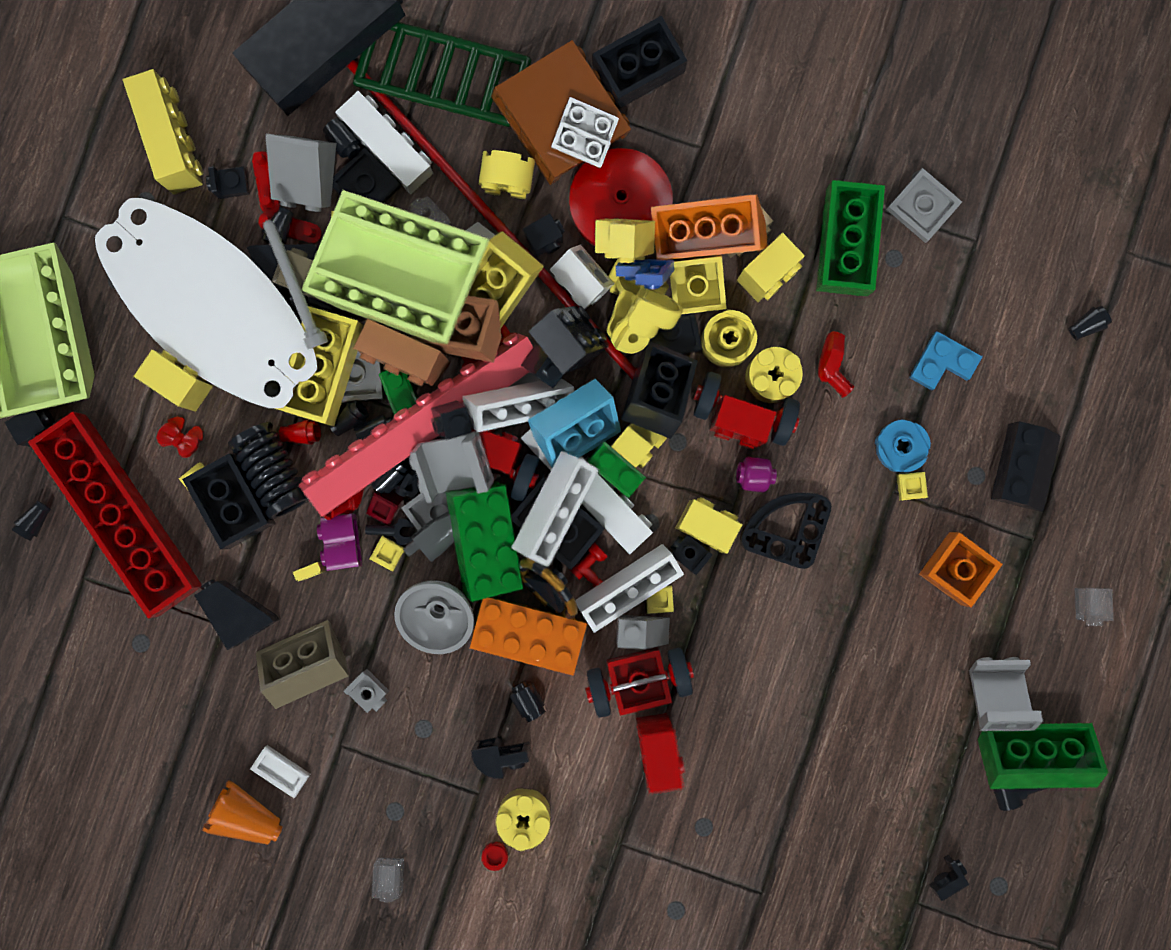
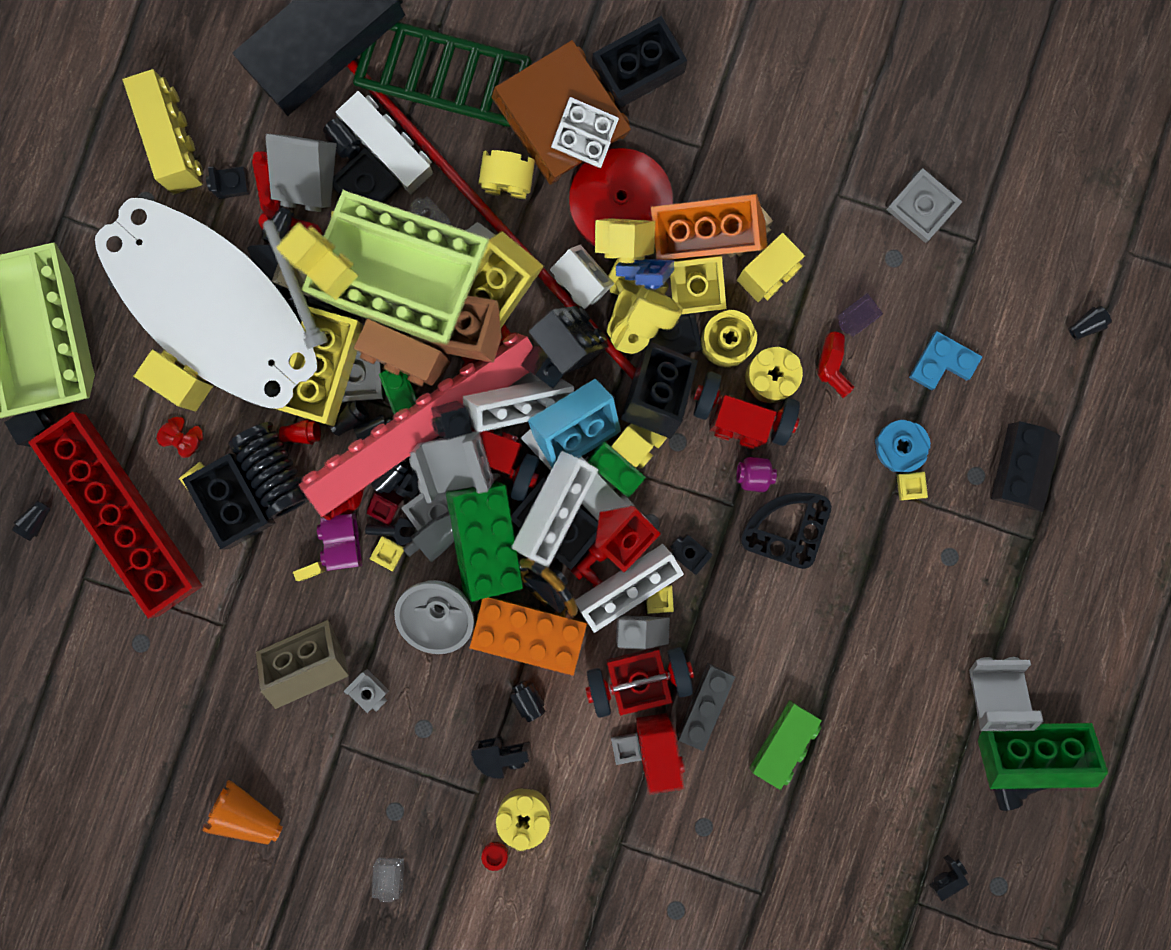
(233, 613): black slope -> none
(280, 771): white tile -> none
(315, 258): none -> light yellow brick
(544, 235): black brick -> none
(624, 535): none -> red slope
(626, 748): none -> light grey tile
(705, 707): none -> dark grey brick
(709, 525): light yellow brick -> none
(785, 745): none -> bright green brick
(850, 238): green brick -> none
(859, 315): none -> clear purple brick
(960, 569): orange brick -> none
(1094, 605): clear brick -> none

